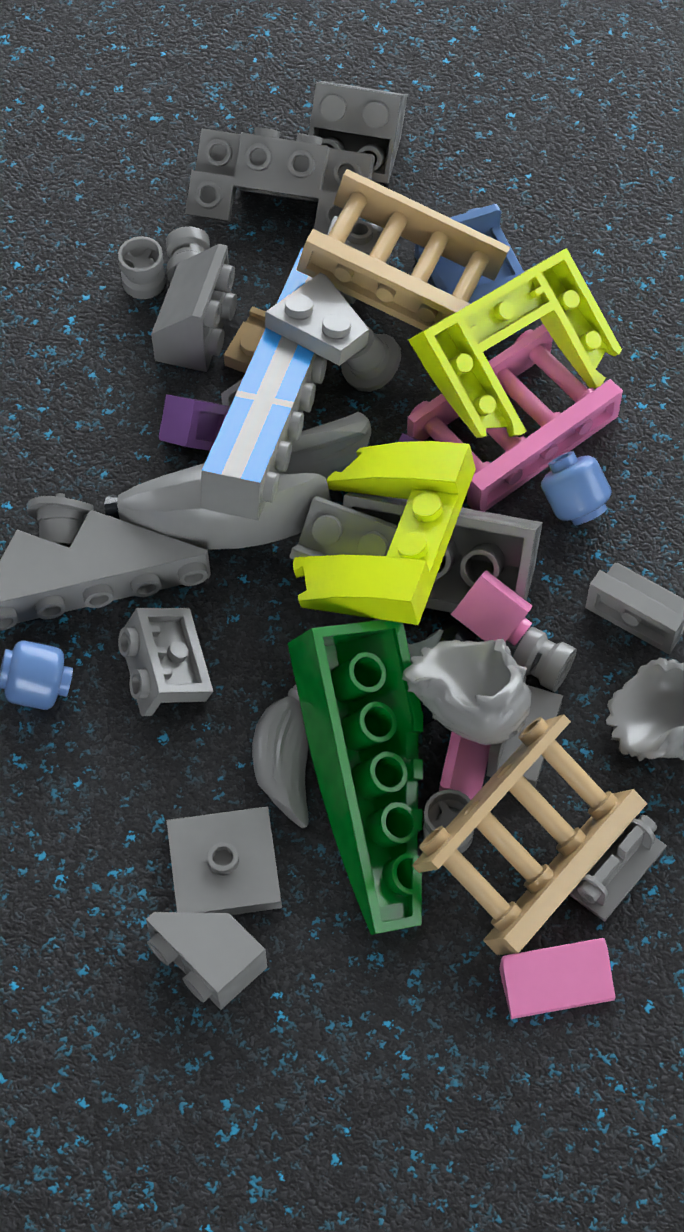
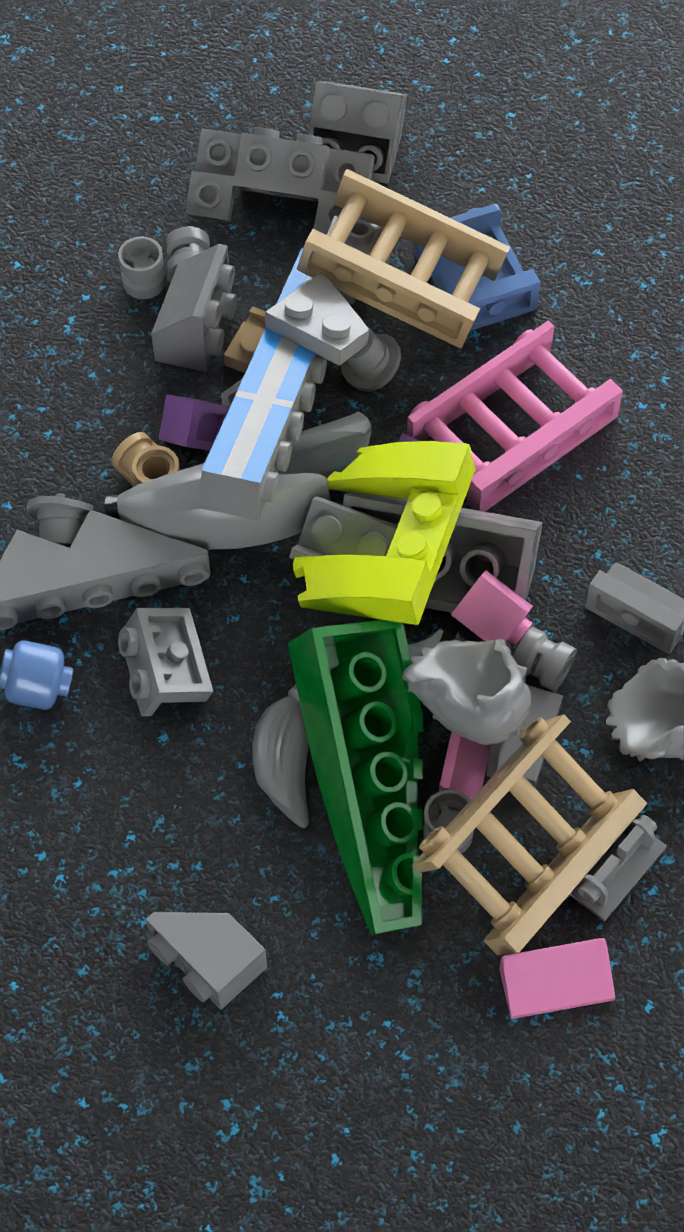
(142, 459): none -> tan piece
(224, 862): light grey plate -> none
(456, 344): neon yellow wedge -> none
(576, 488): medium blue head -> none

